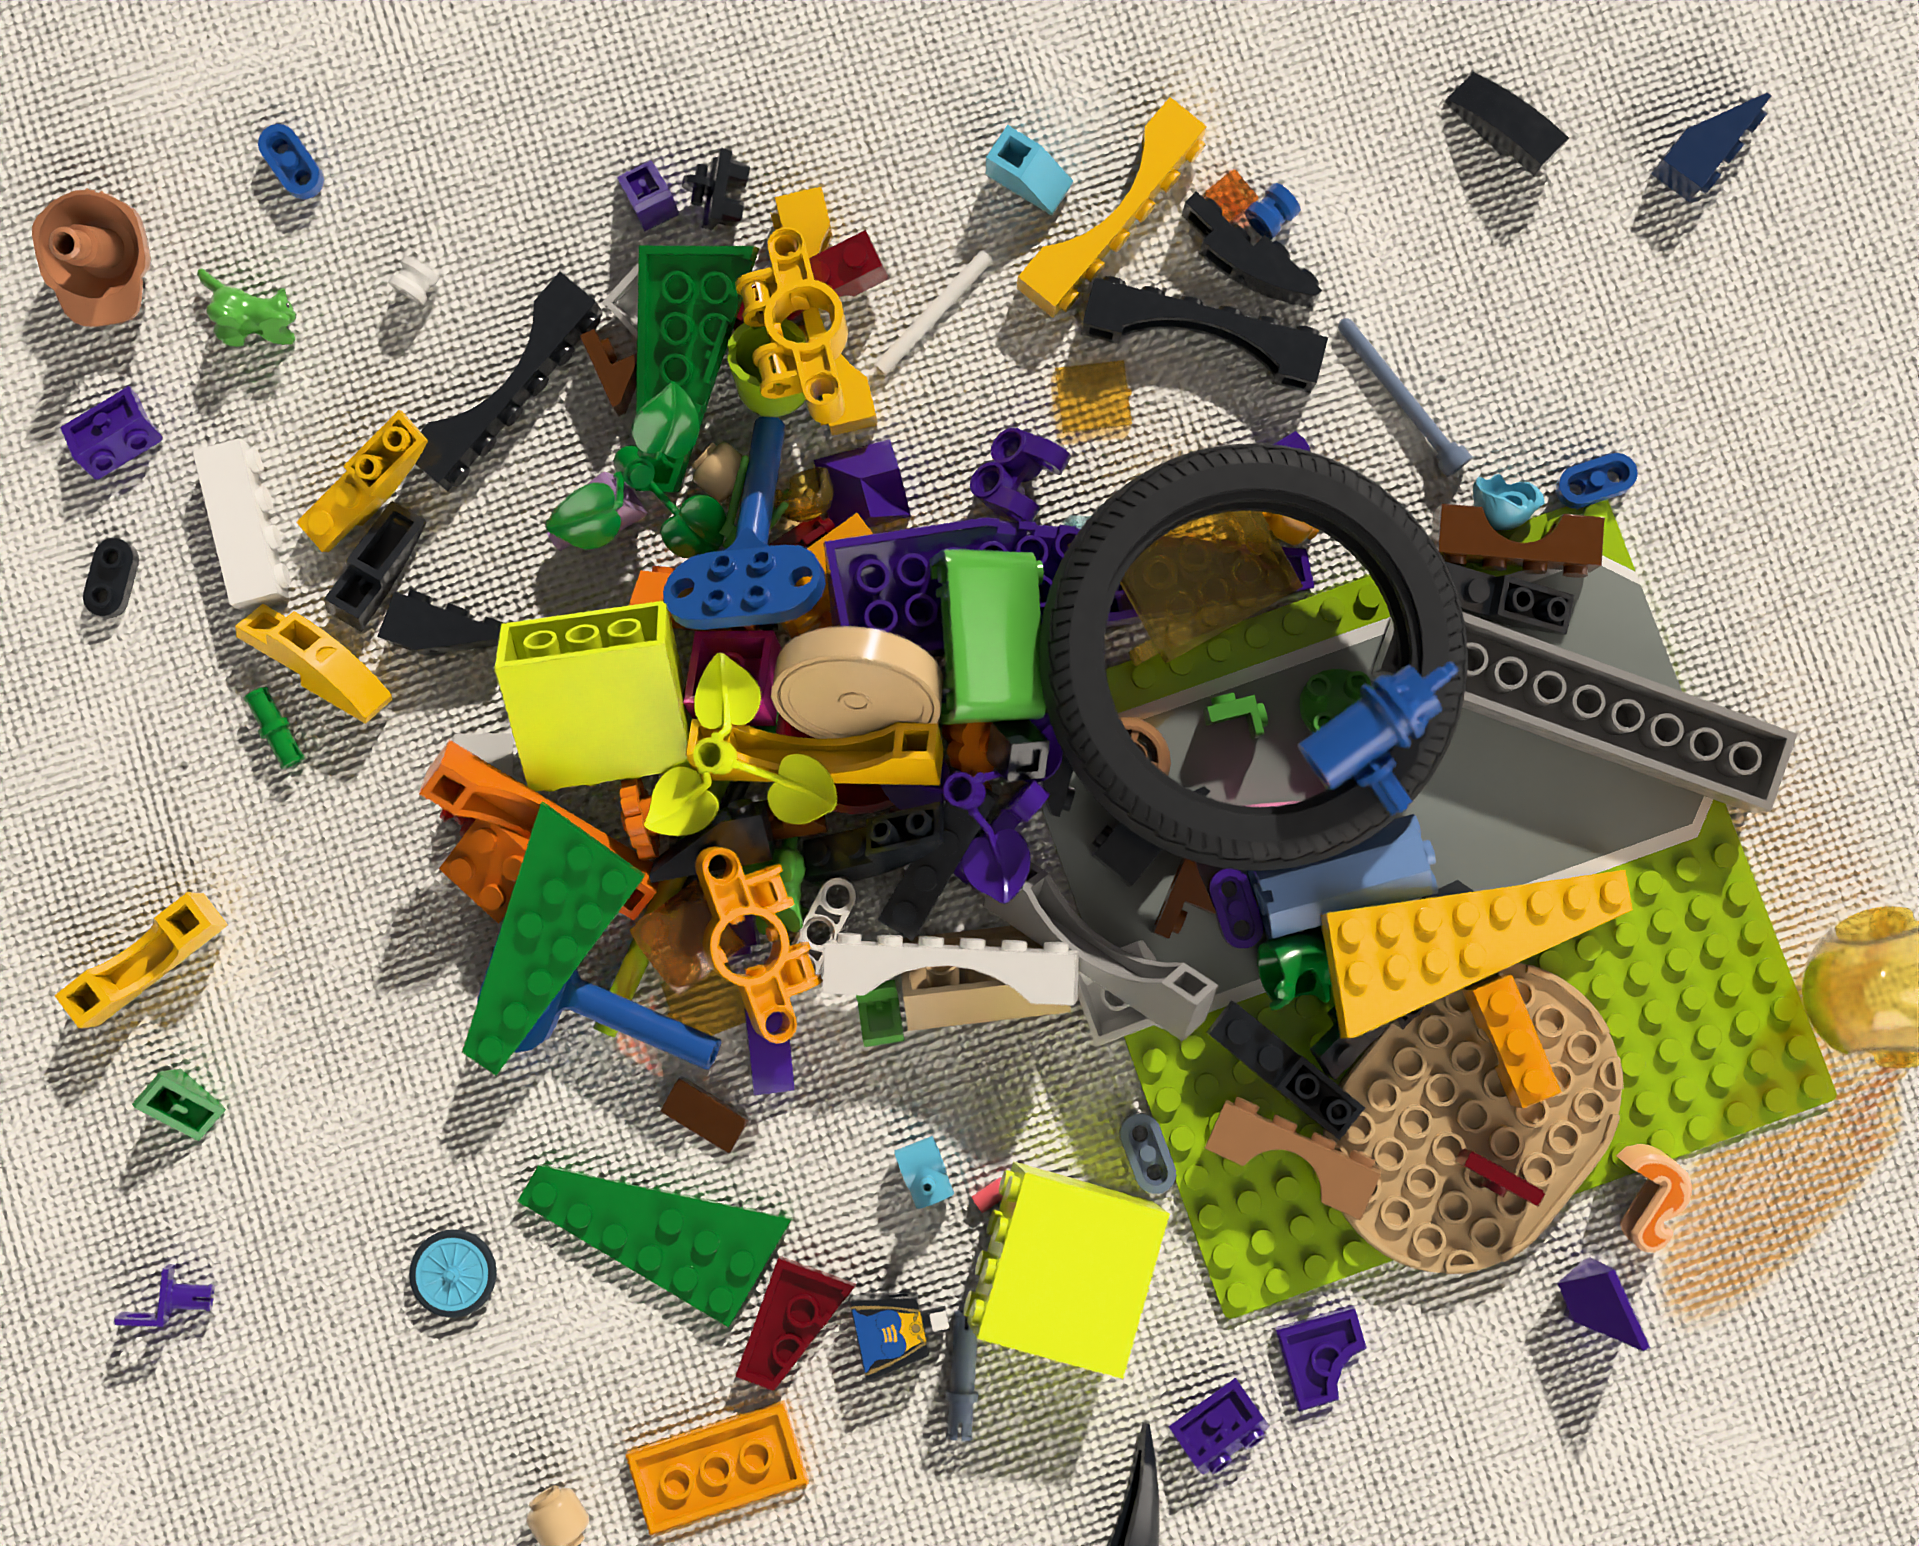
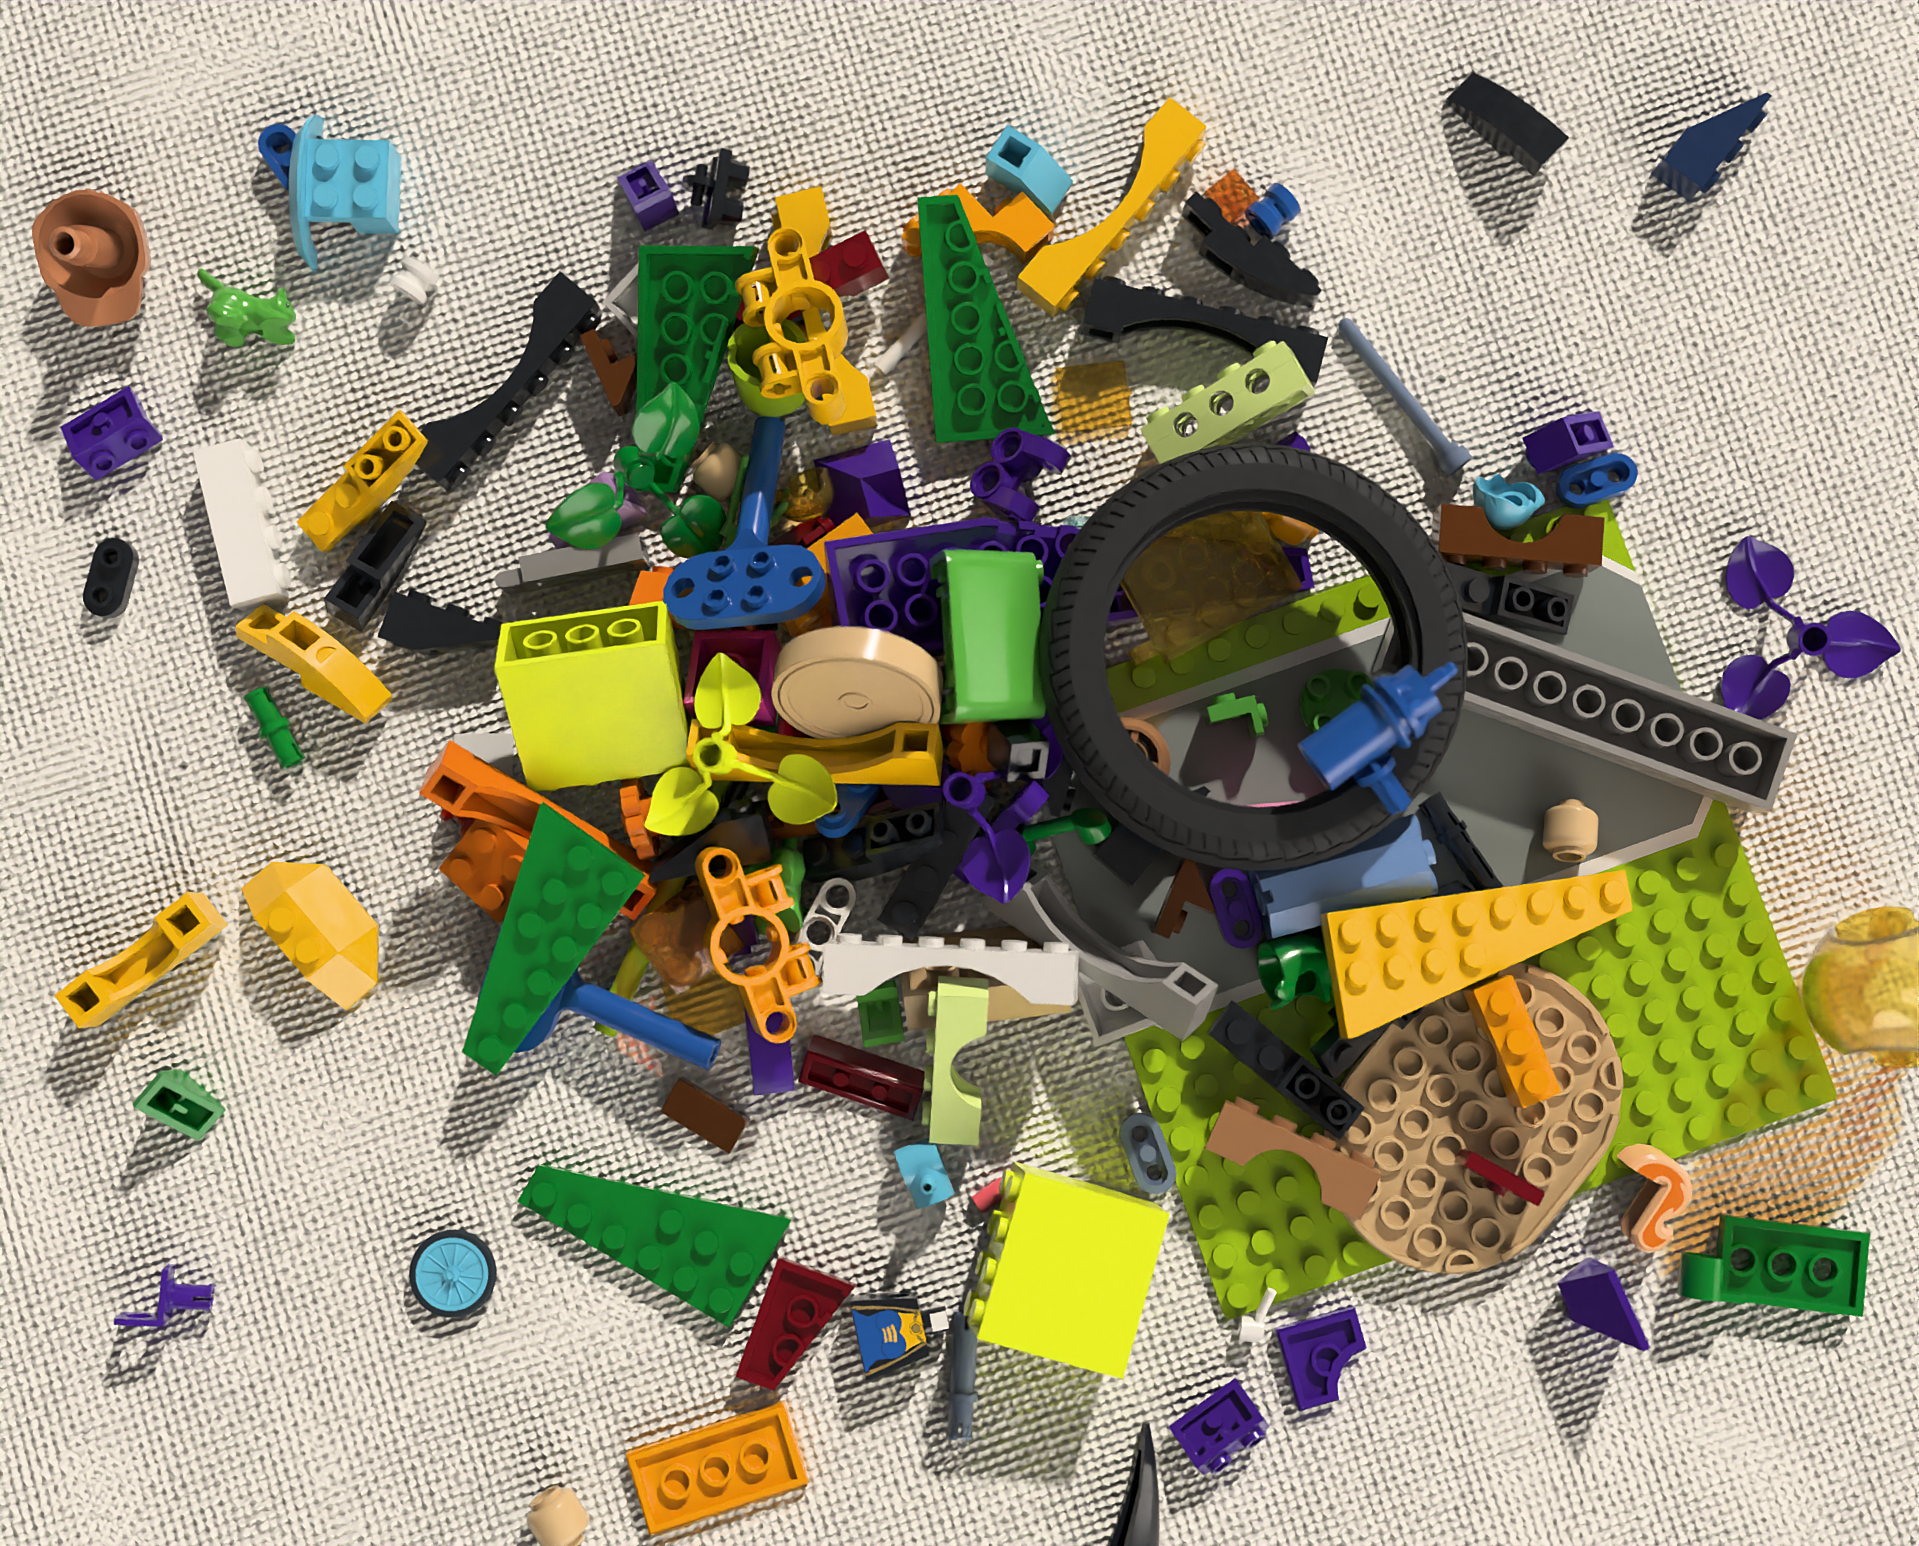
(317, 927): none -> yellow wedge
(341, 184): none -> medium azure piece
(575, 565): none -> light grey hinge
(853, 803): none -> blue plate
(862, 1077): none -> dark red slope
(960, 1018): none -> yellowish green arch
(973, 353): none -> green wing
(1016, 225): none -> light orange arch
(1088, 822): none -> green bar
(1250, 410): none -> yellowish green brick
(1252, 1328): none -> white hand
(1459, 843): none -> black pin
(1567, 442): none -> dark purple slope
(1570, 831): none -> tan head
(1715, 1279): none -> green hinge
(1849, 642): none -> dark purple plant

